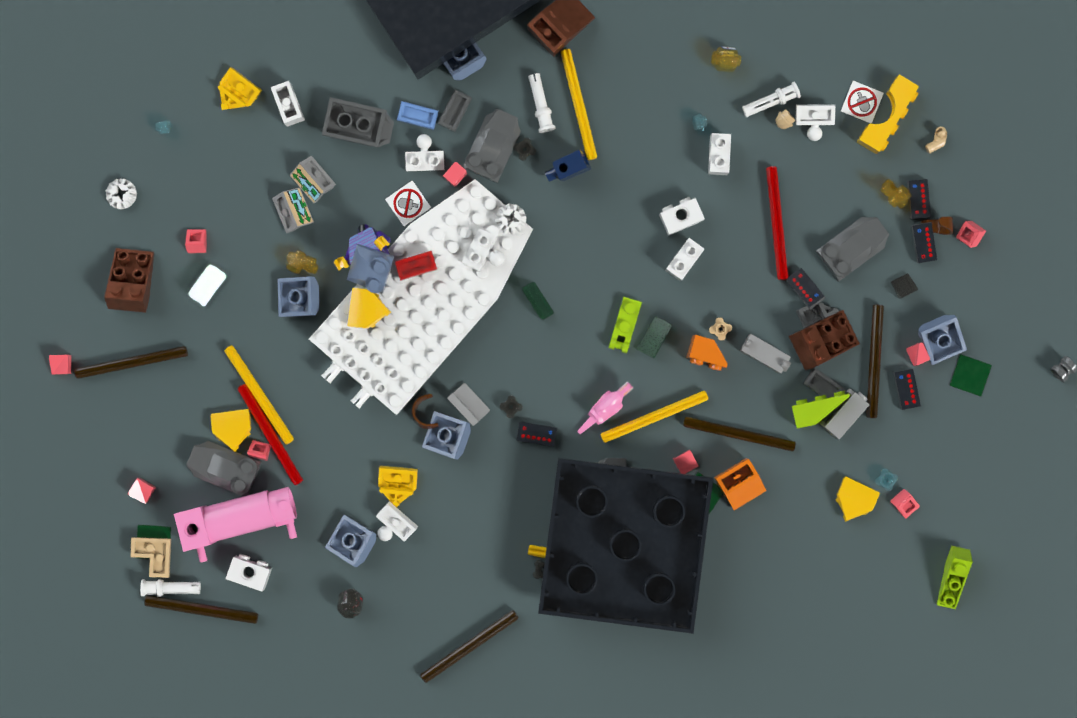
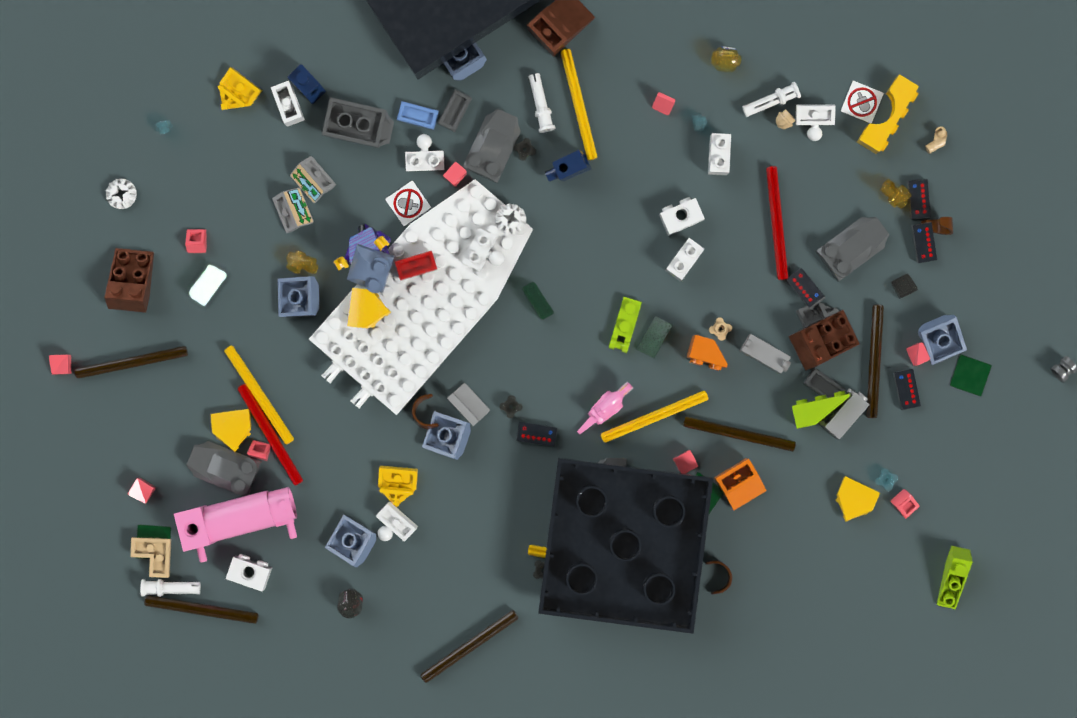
(306, 84): none -> dark blue torso
(663, 103): none -> coral slope
(729, 577): none -> reddish brown helmet
(970, 234): coral slope -> none

